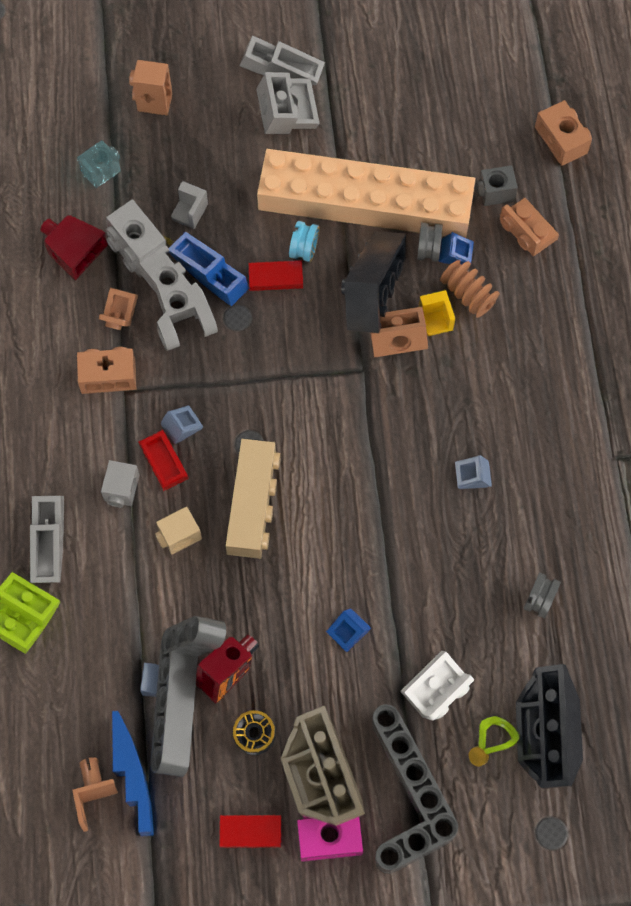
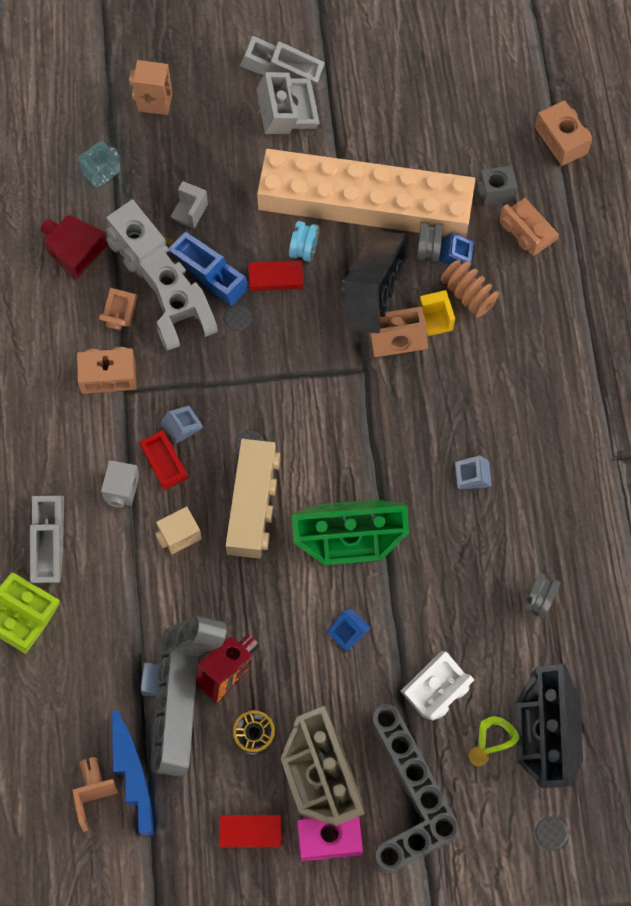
(350, 530): none -> green wedge

